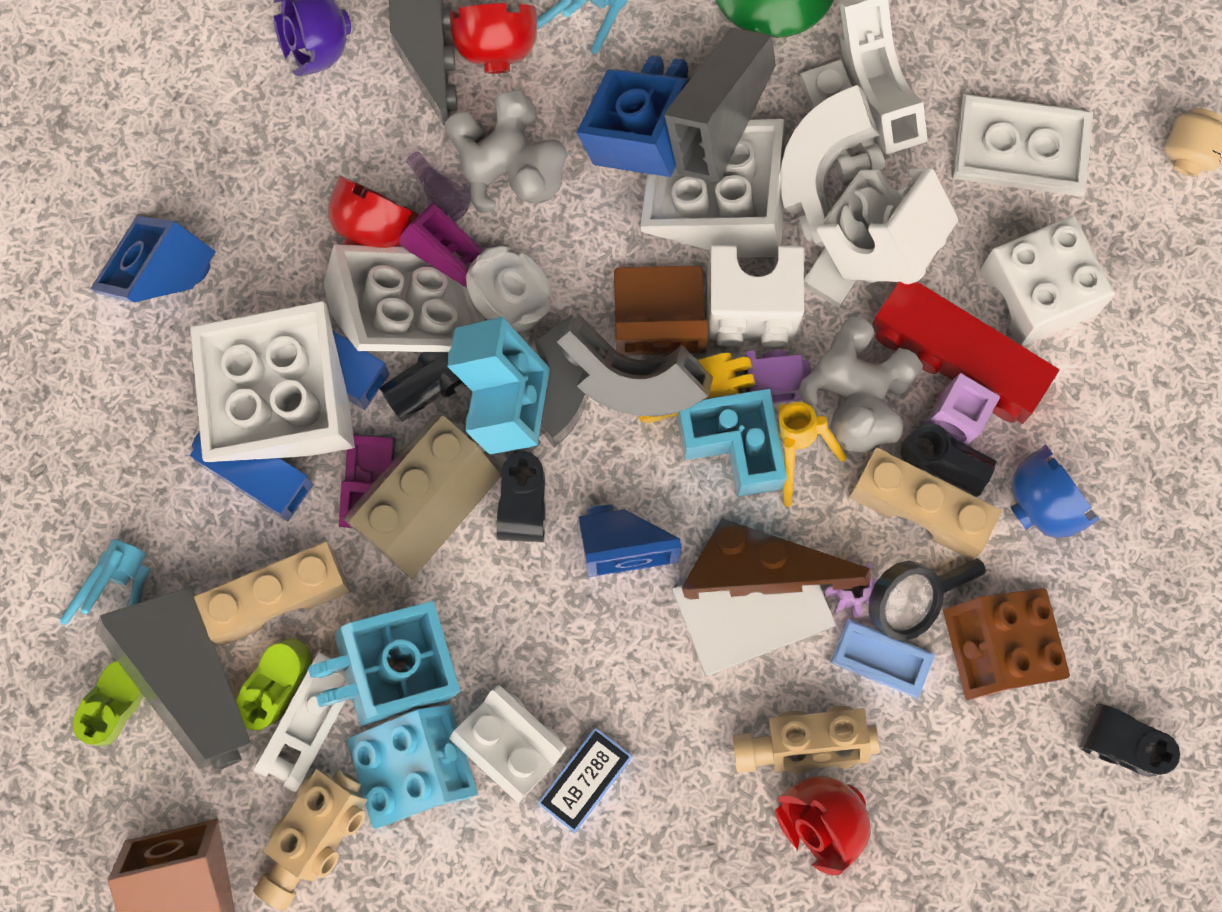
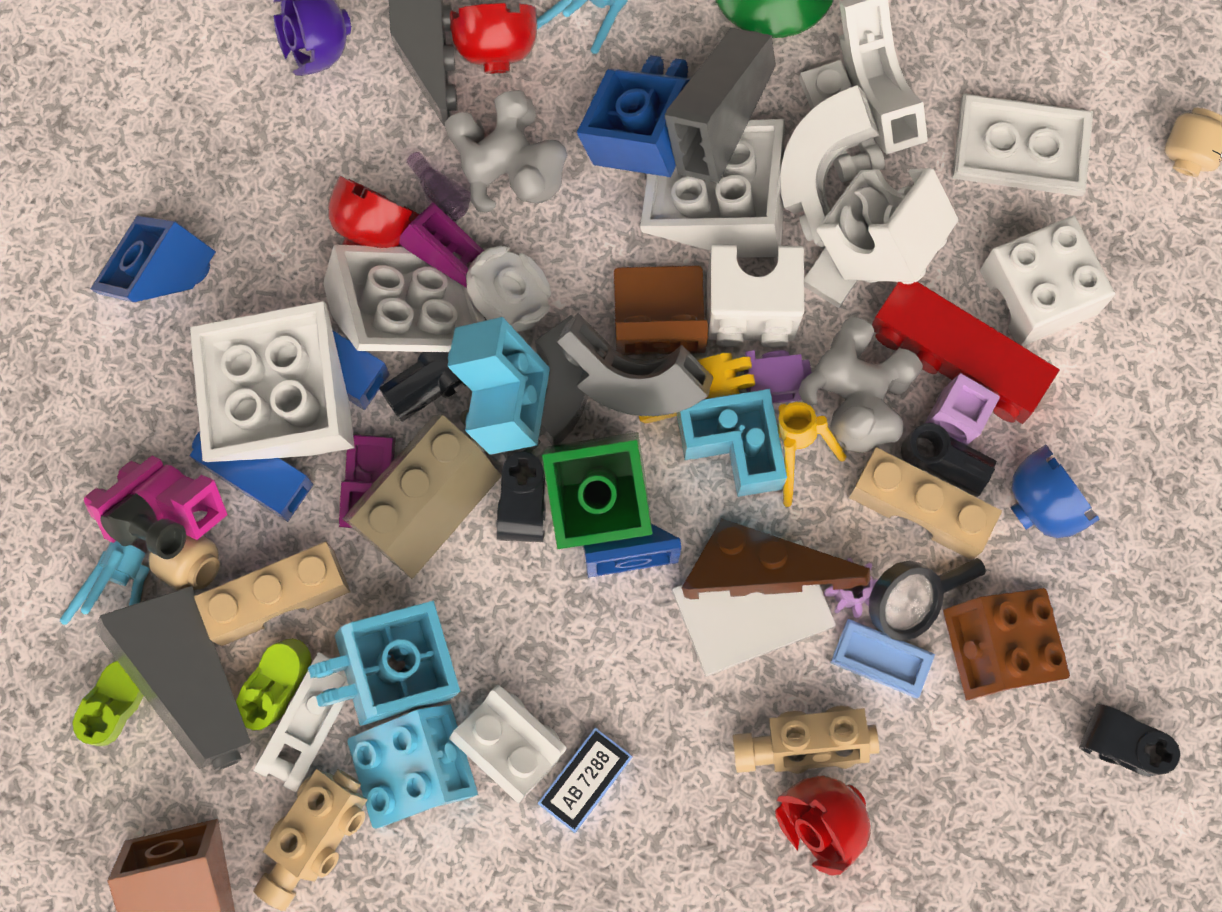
(155, 506): none -> dark pink hips
(193, 566): none -> tan head
(597, 490): none -> green slope

